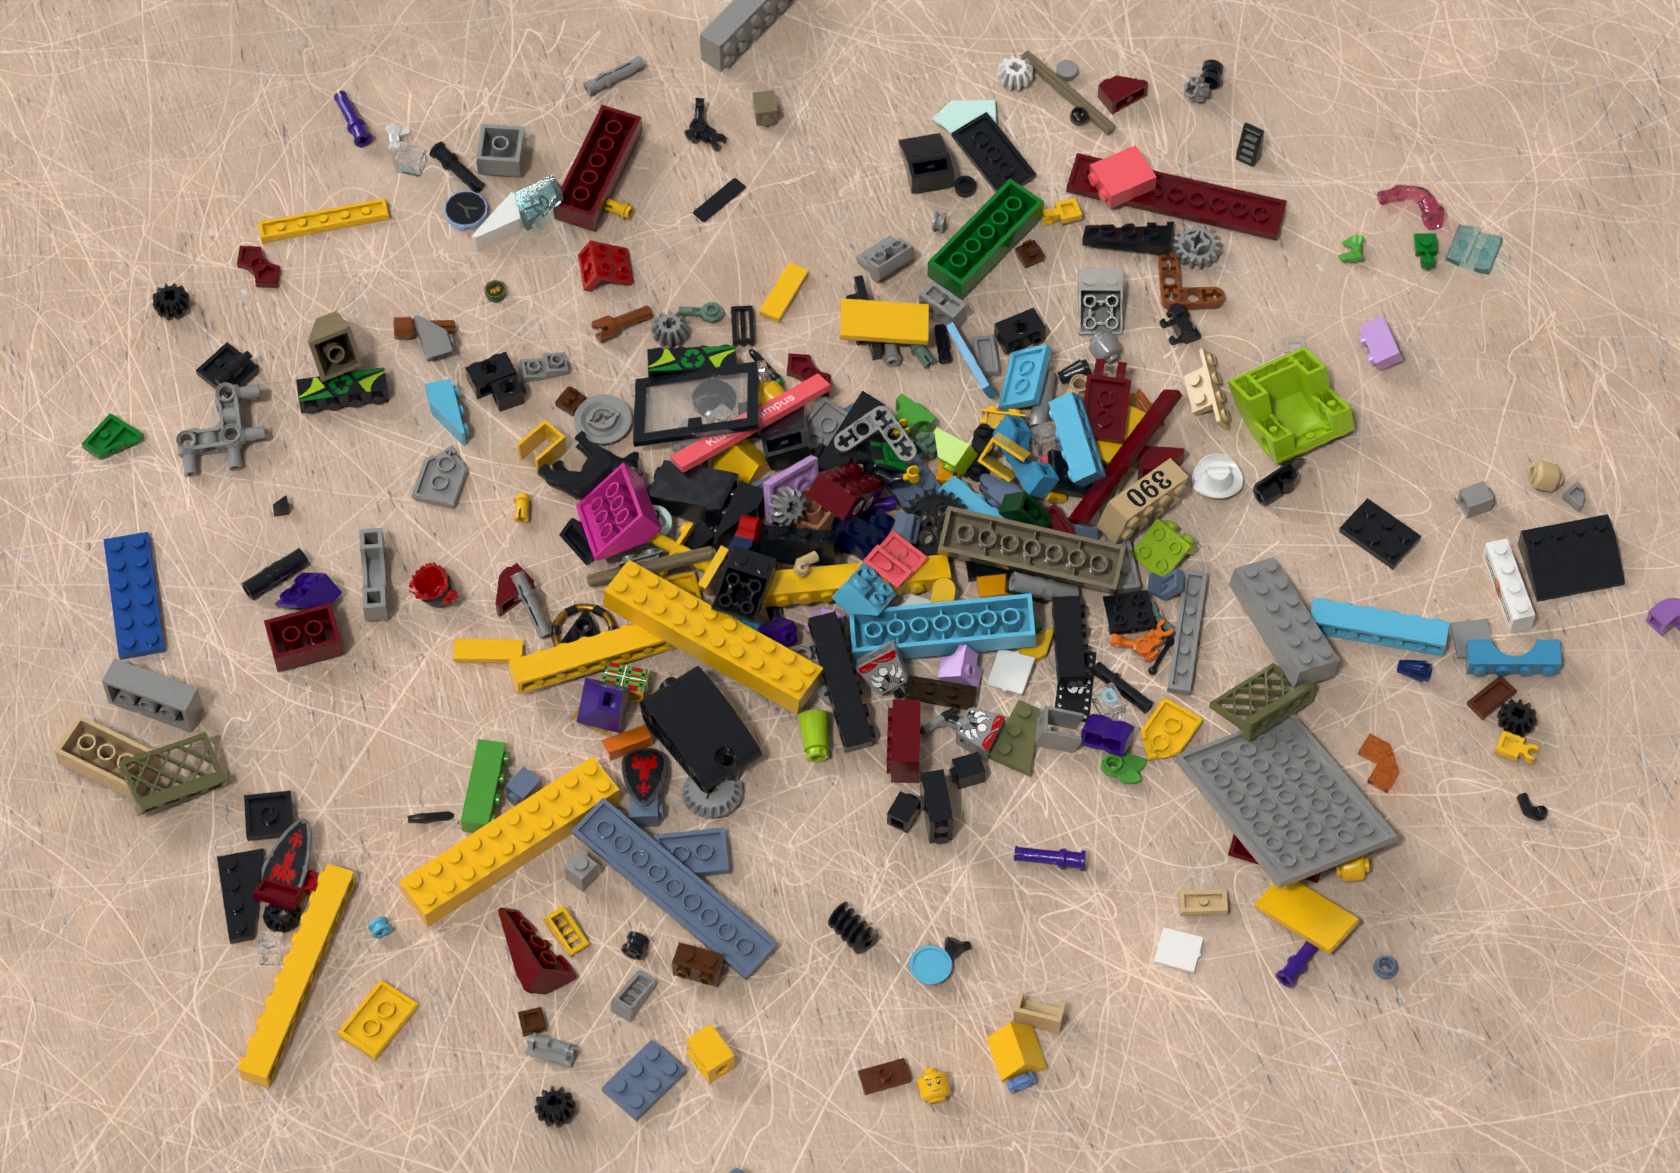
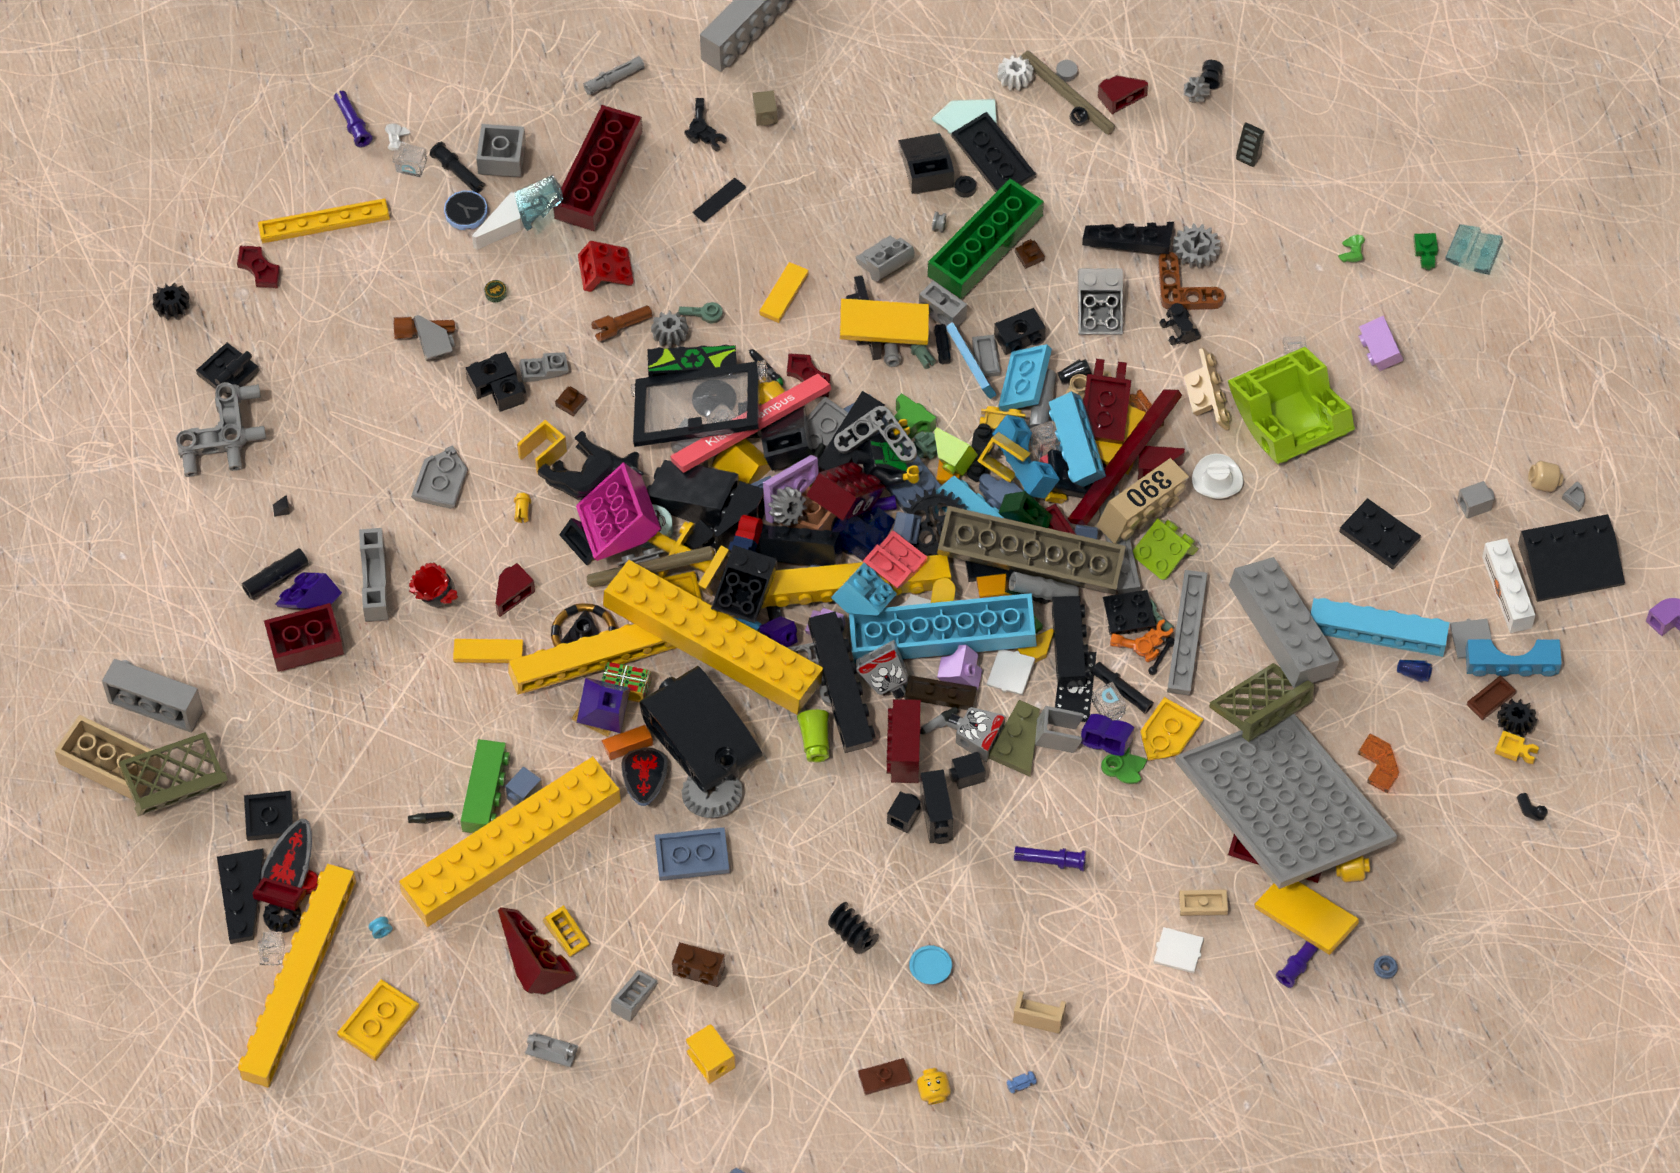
(111, 437): green wing -> none
(134, 595): blue plate -> none
(333, 346): dark tan slope -> none
(343, 391): black brick -> none
(444, 407): medium azure slope -> none
(531, 604): light grey pin -> none
(532, 1021): reddish brown tile -> none
(548, 1113): black gear -> none
(581, 871): light grey brick -> none
(614, 411): light grey gear -> none
(619, 208): yellow pin -> none
(635, 945): black wheel -> none
(644, 1080): sand blue plate -> none
(646, 815): sand blue brick -> none
(674, 888): sand blue plate -> none
(743, 341): black tile -> none
(802, 564): tan arm -> none
(955, 947): black rock -> none
(1016, 1051): yellow slope -> none
(1065, 211): yellow plate -> none
(1105, 346): light grey head -> none
(1122, 177): coral brick -> none
(1166, 586): sand blue bracket -> none
(1194, 201): dark red plate -> none
(1280, 481): black panel -> none
(1431, 211): clear pink piece -> none

